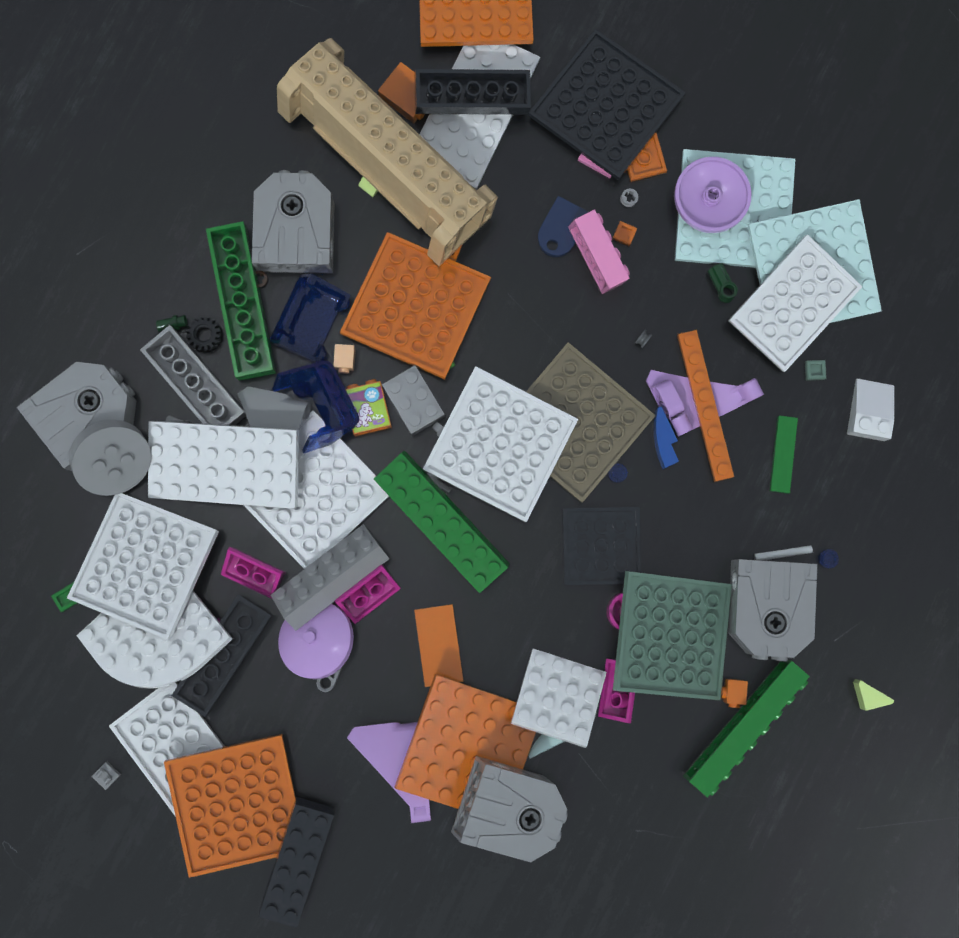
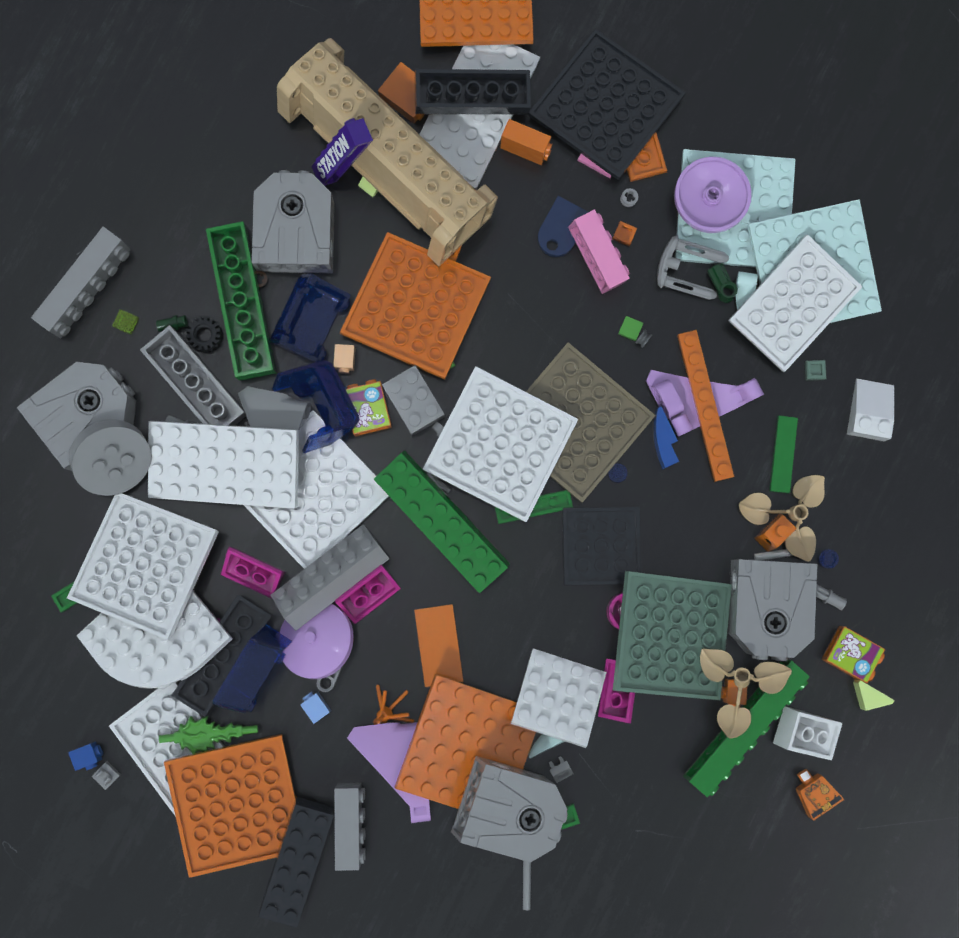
(81, 283): none -> light grey brick
(86, 756): none -> blue brick
(125, 321): none -> clear neon green tile
(200, 735): none -> bright green piece
(251, 670): none -> clear blue windscreen
(315, 706): none -> light blue brick
(342, 151): none -> dark purple brick
(348, 826): none -> light grey brick
(385, 713): none -> orange plant
(526, 142): none -> orange brick
(526, 885): none -> light grey bar
(545, 504): none -> green tile
(561, 771): none -> light grey tile
(572, 817): none -> green tile
(630, 328): none -> bright green tile
(667, 261): none -> light grey piece
(746, 286): none -> light aqua piece
(771, 679): none -> tan plant
(776, 532): none -> orange torso
(807, 733): none -> white slope
(809, 492): none -> tan plant
(816, 794): none -> orange torso
(830, 597): none -> light grey axle
(853, 654): none -> brick

